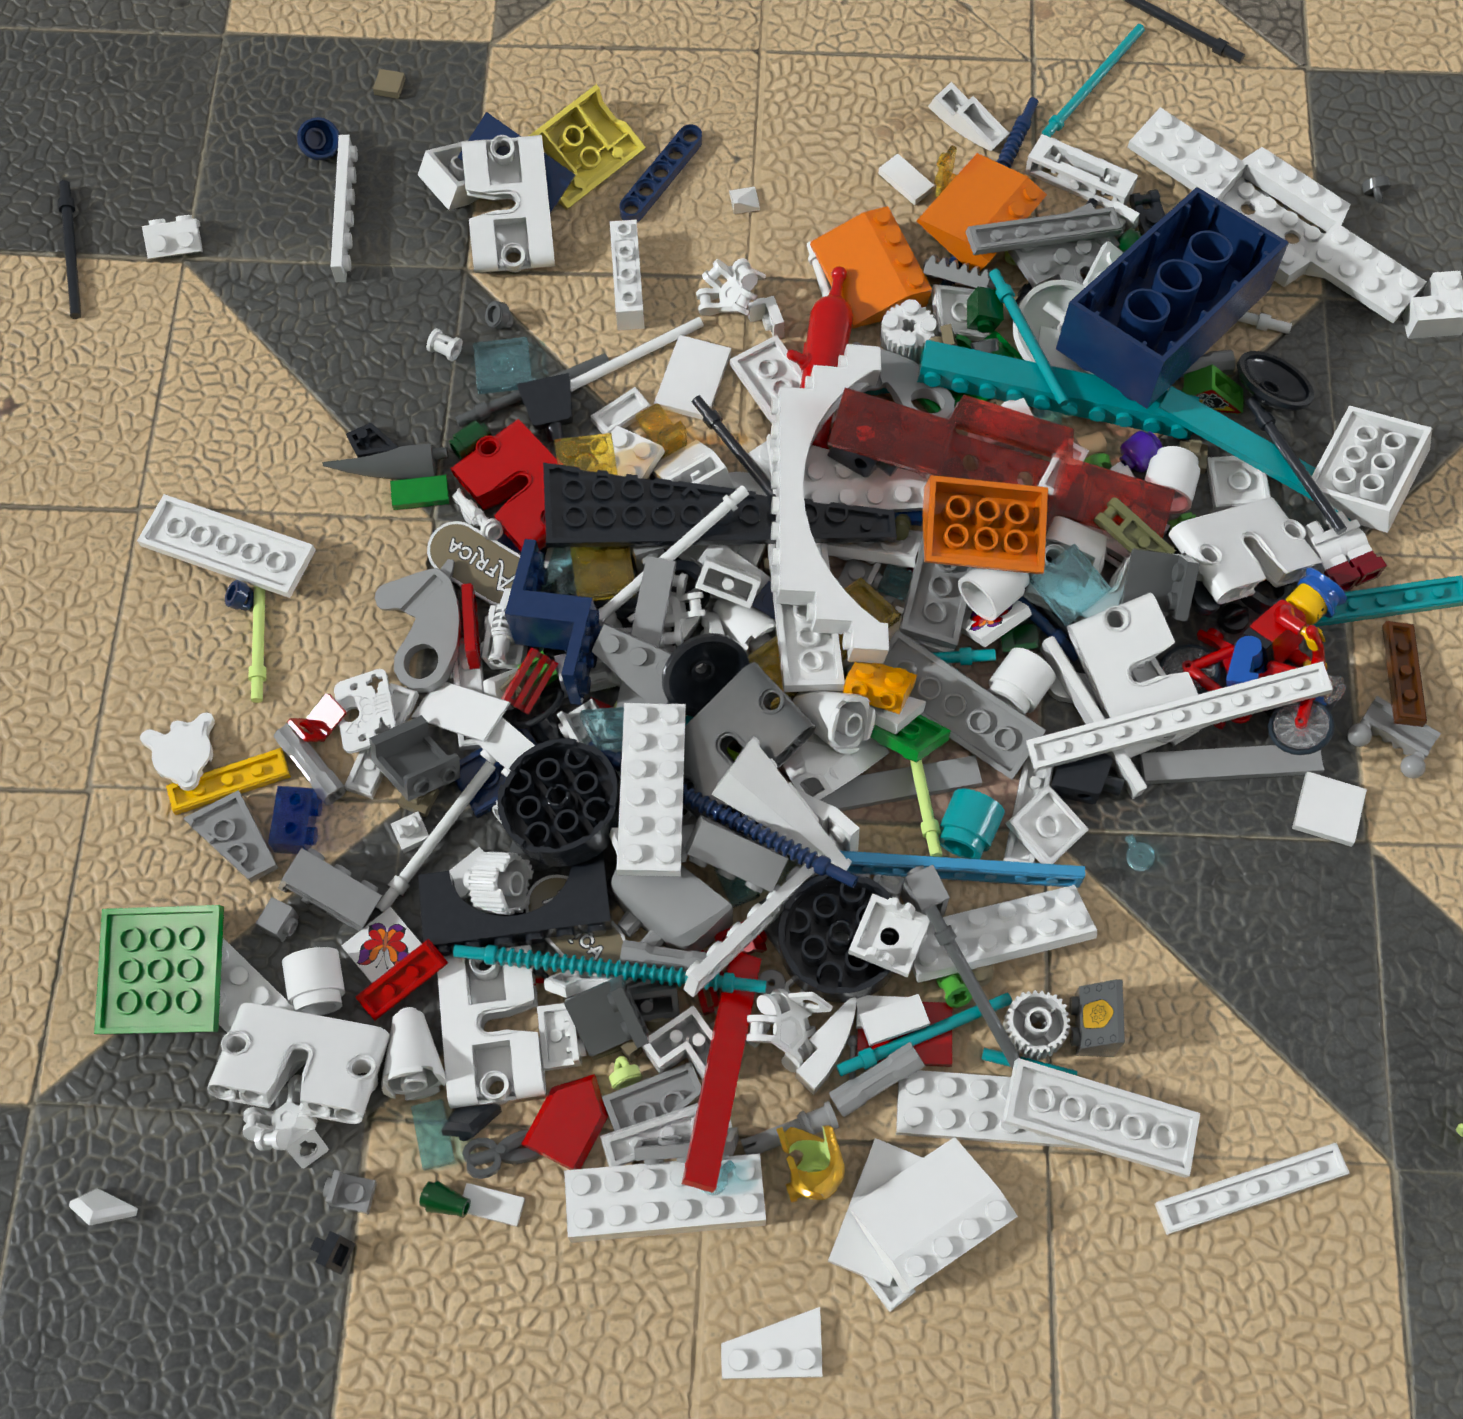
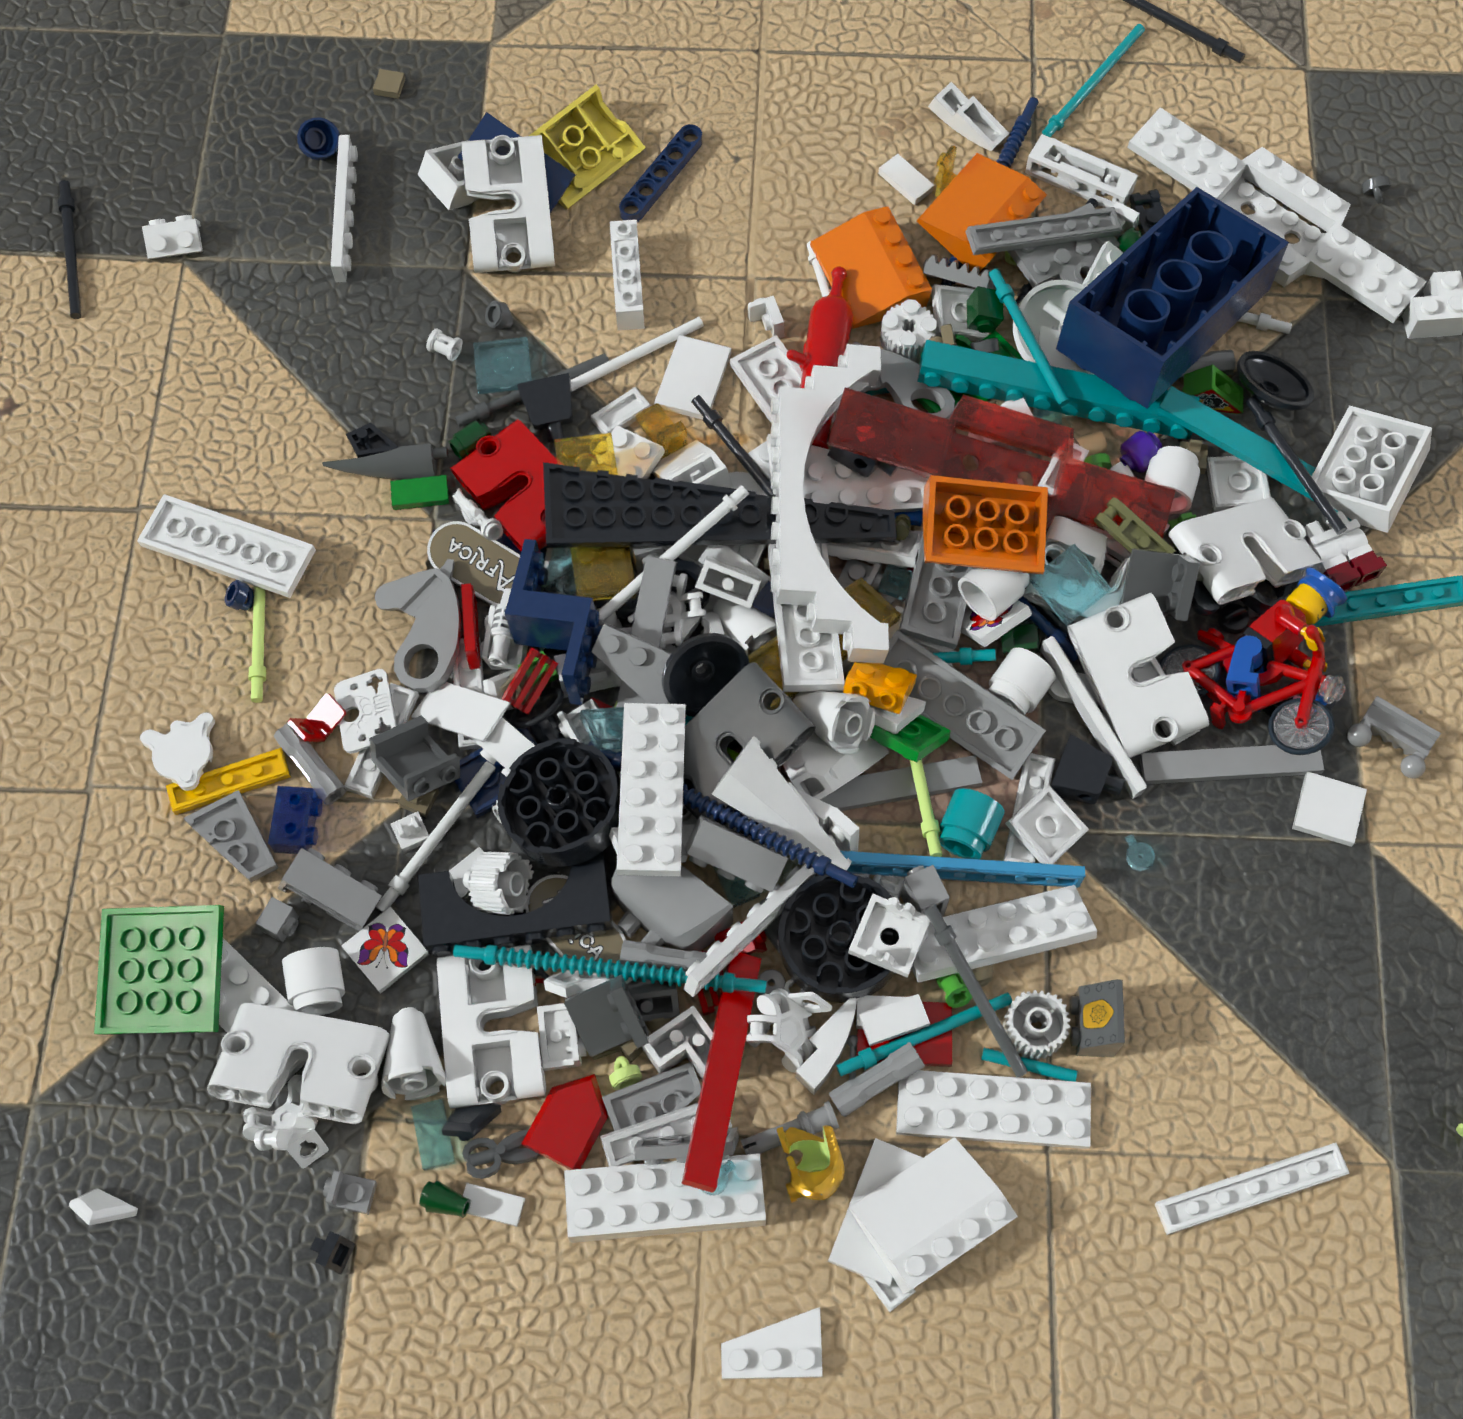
(401, 979): red tile -> none
(734, 294): white piece -> none
(744, 200): white slope -> none
(1101, 1118): white plate -> none
(1179, 716): white plate -> none
(1404, 674): reddish brown tile -> none

